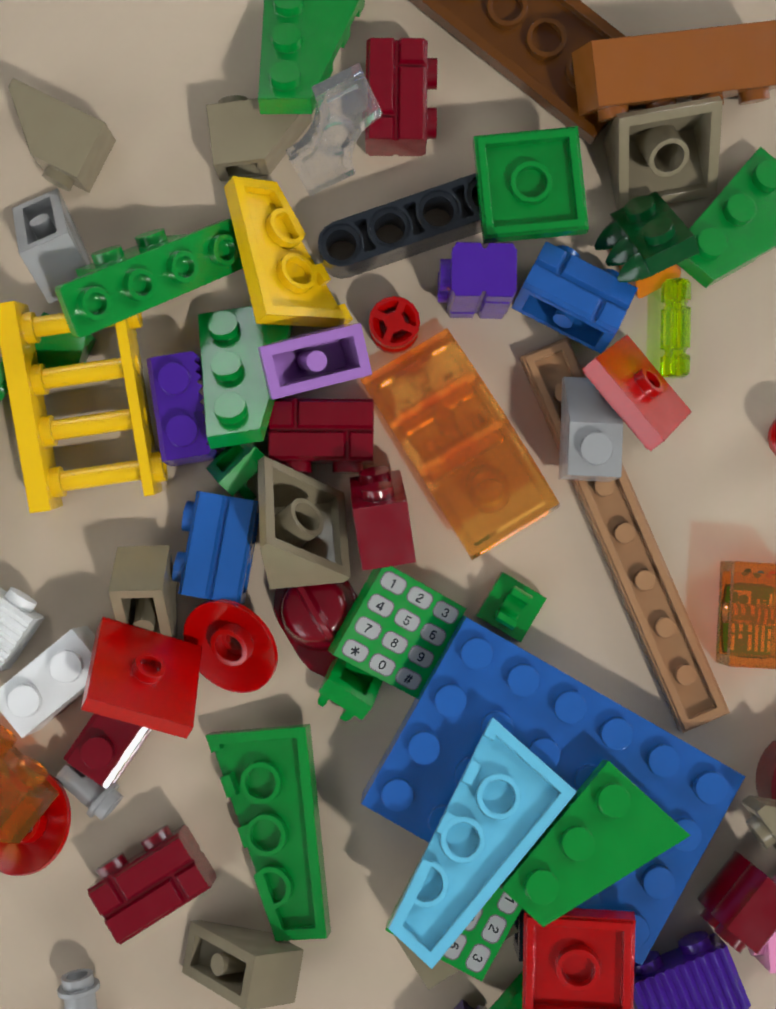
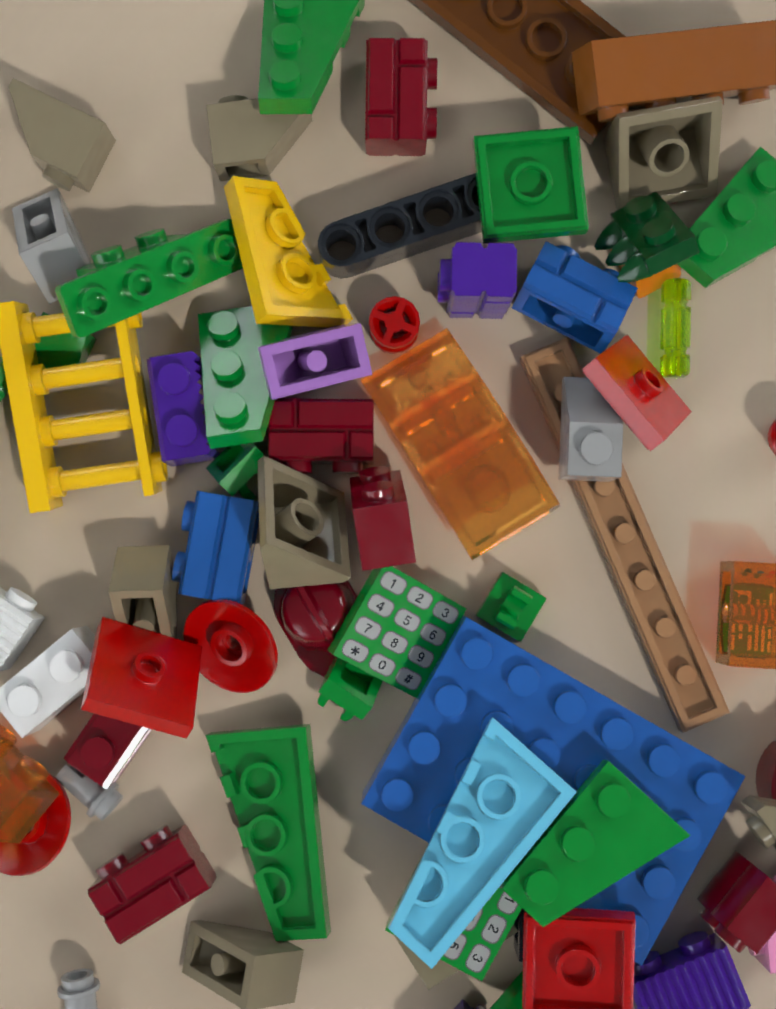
(341, 114): clear tile -> none

